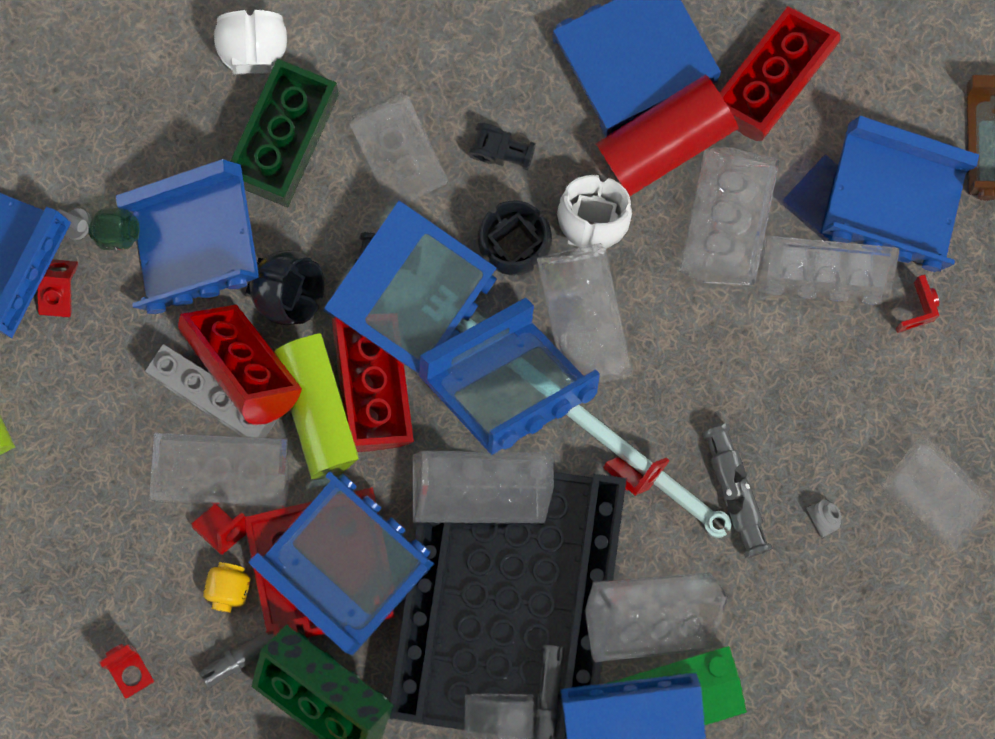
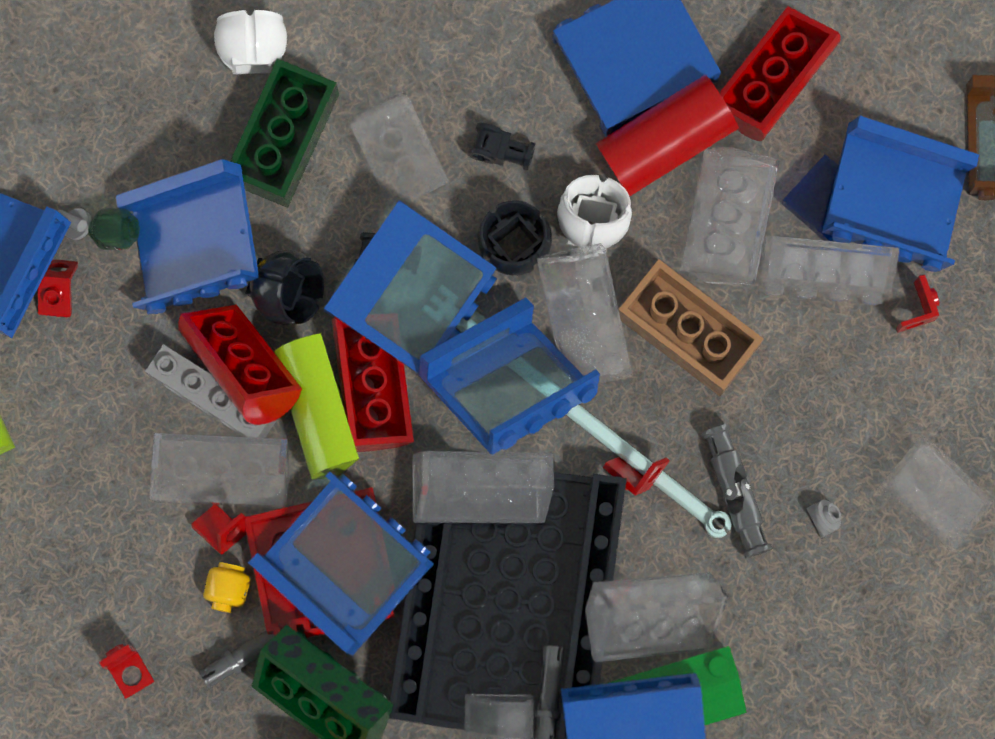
(689, 327): none -> medium nougat brick

